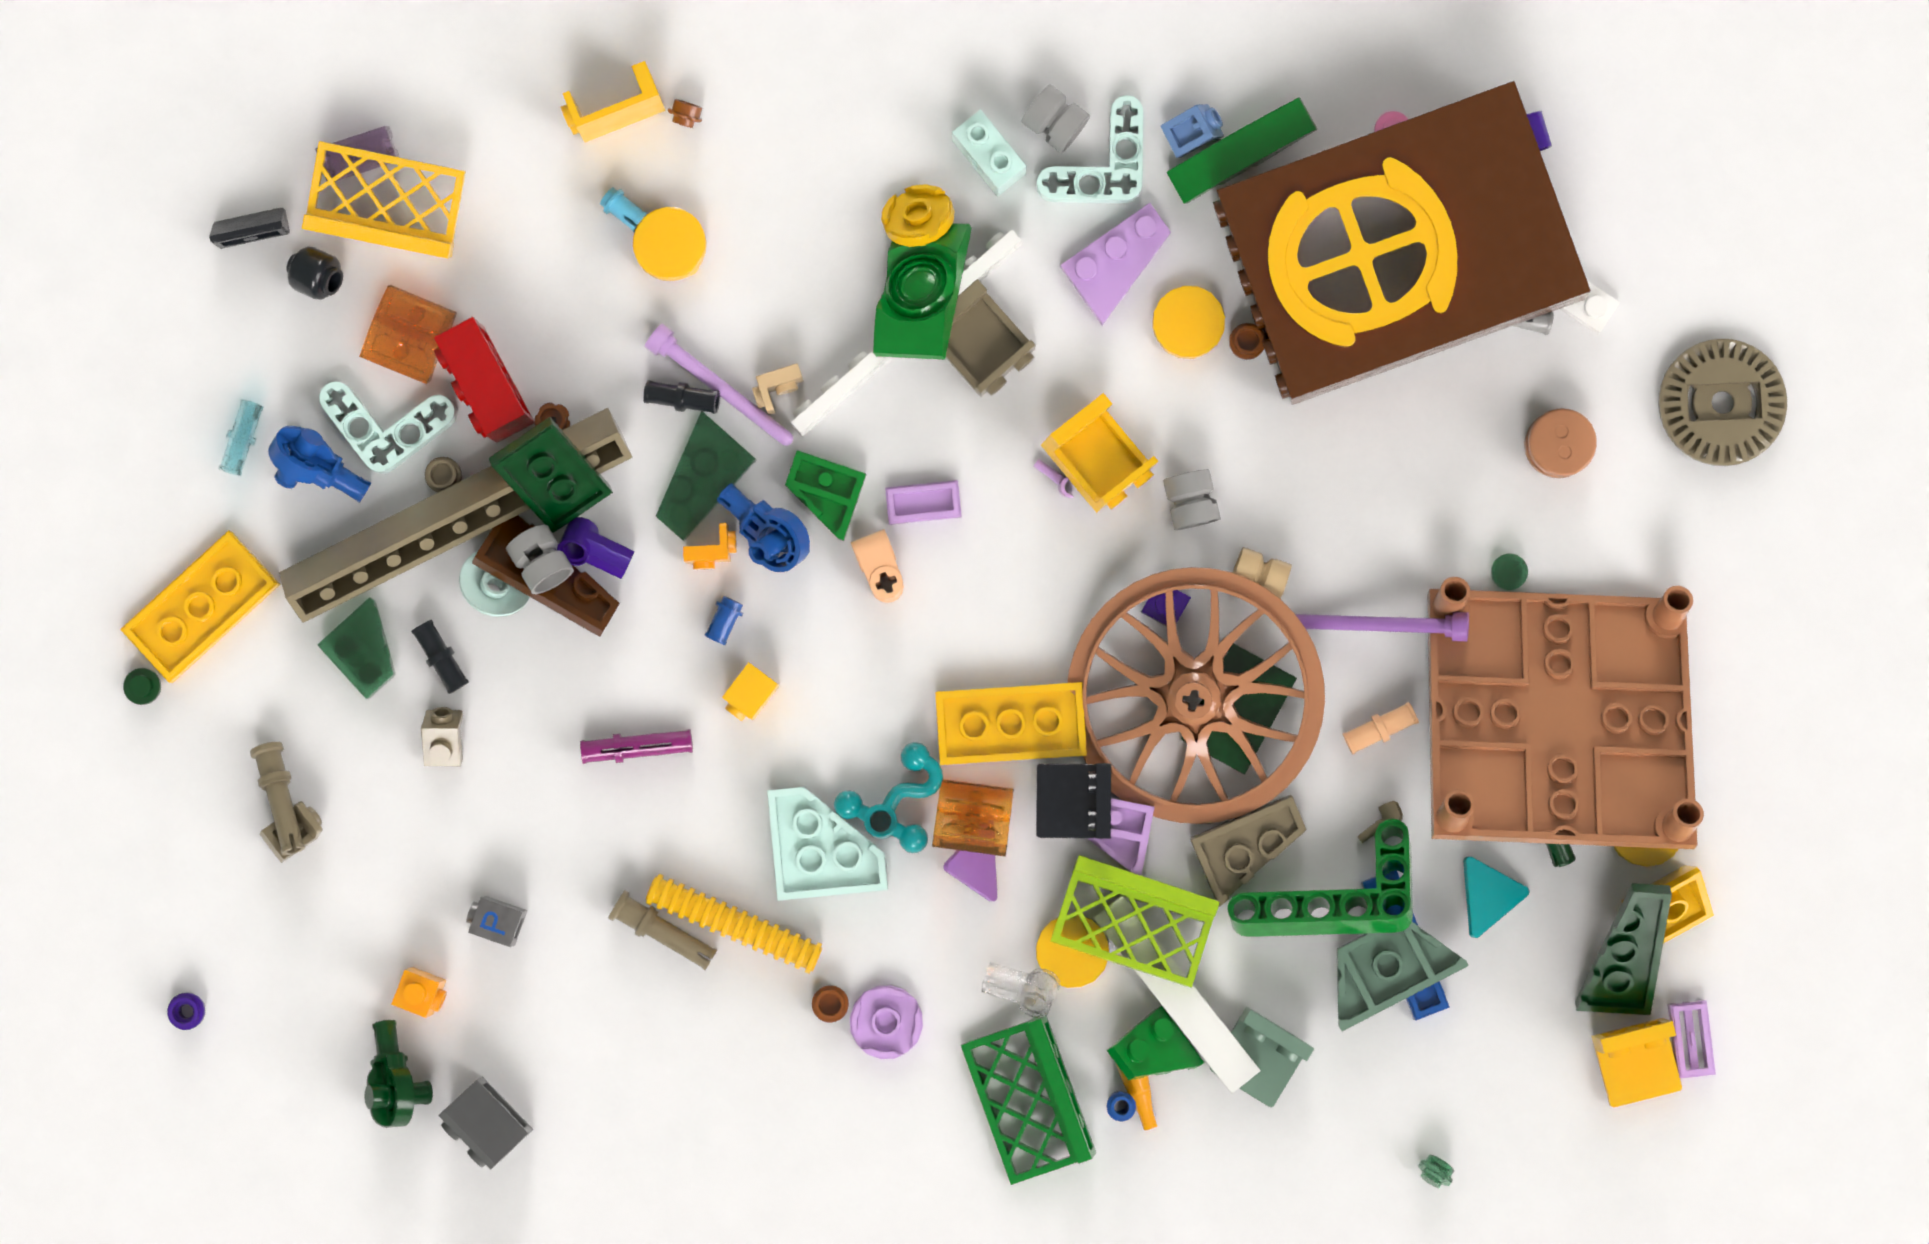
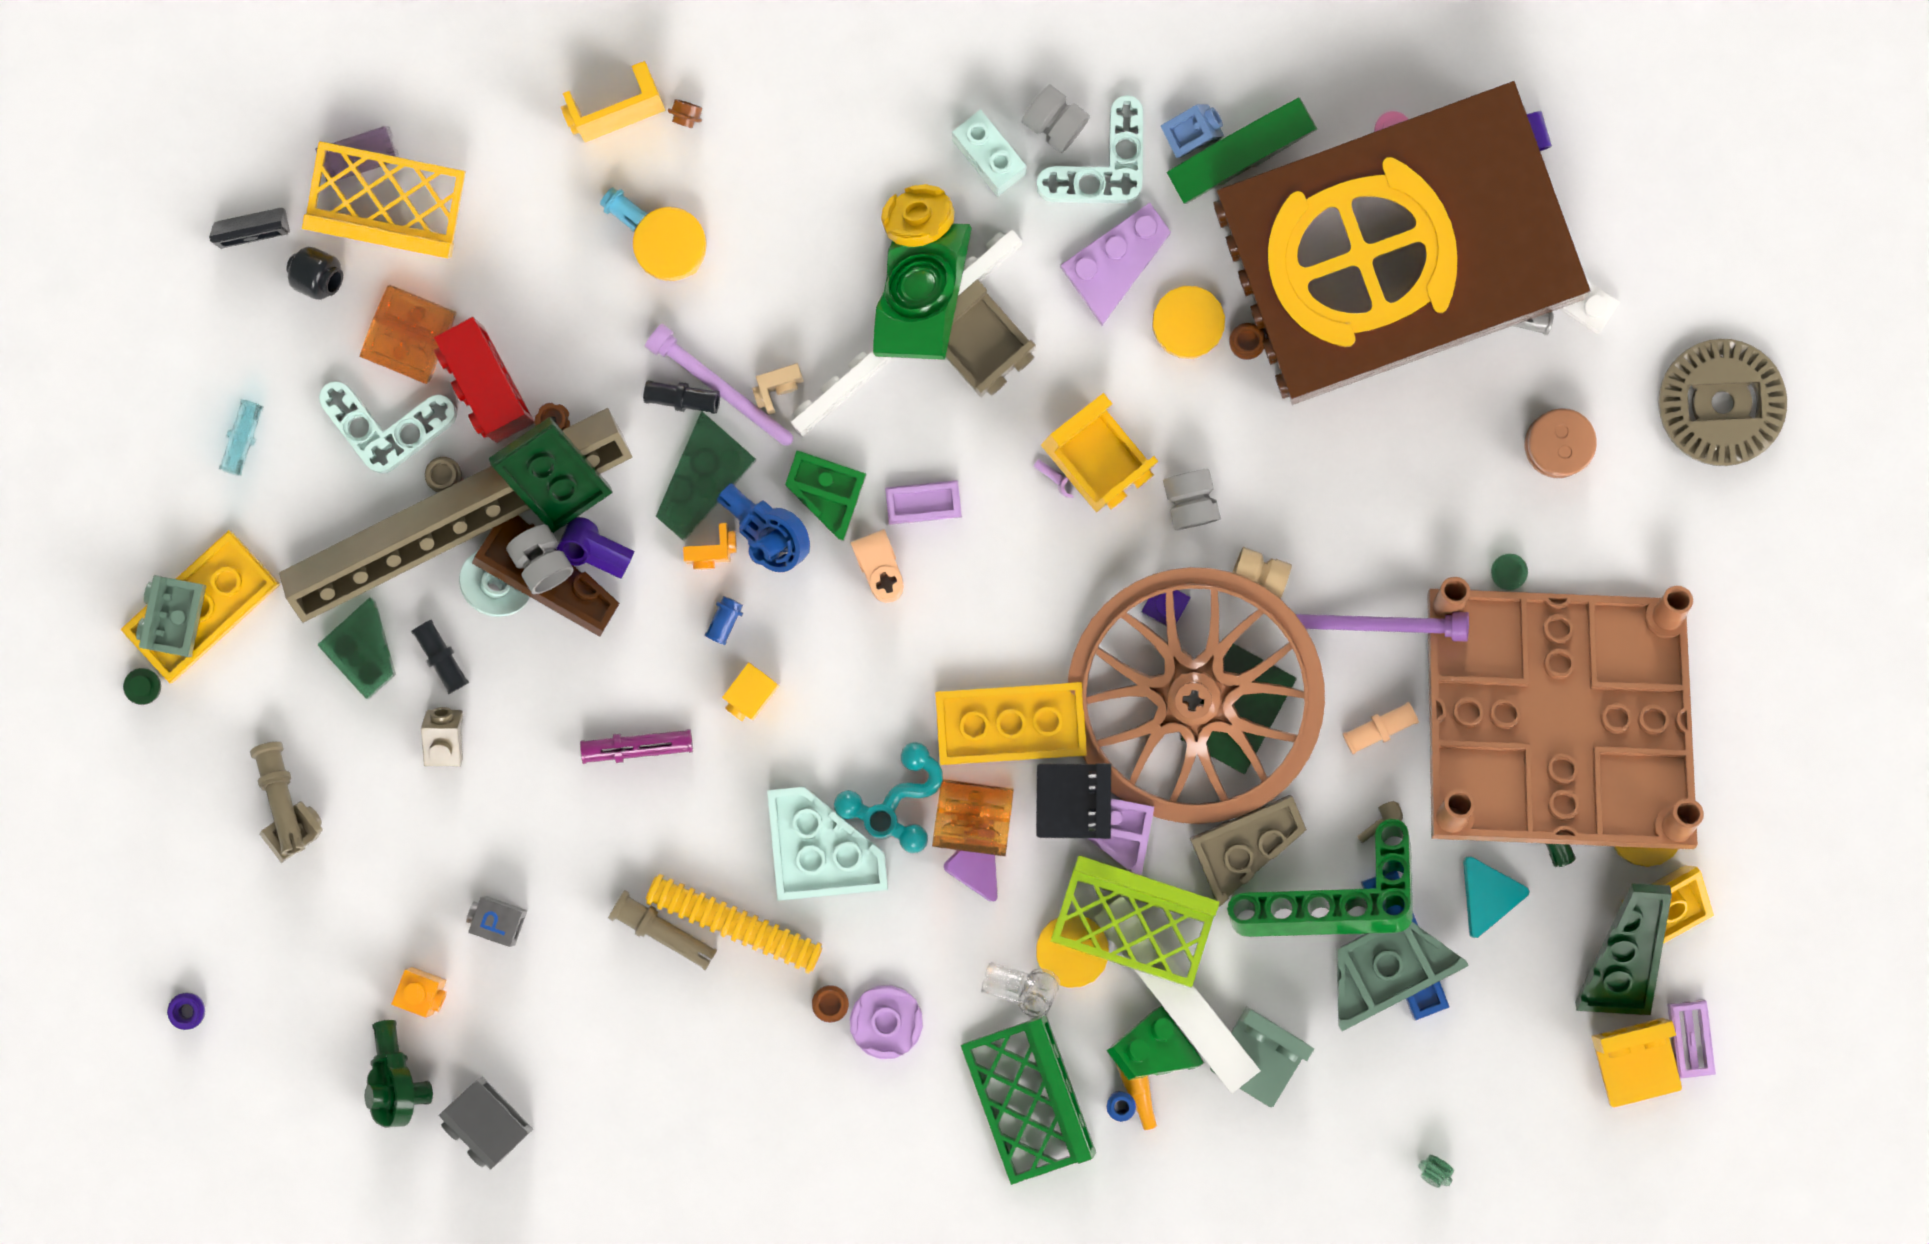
(171, 616): none -> sand green bracket
(311, 462): blue pin -> none

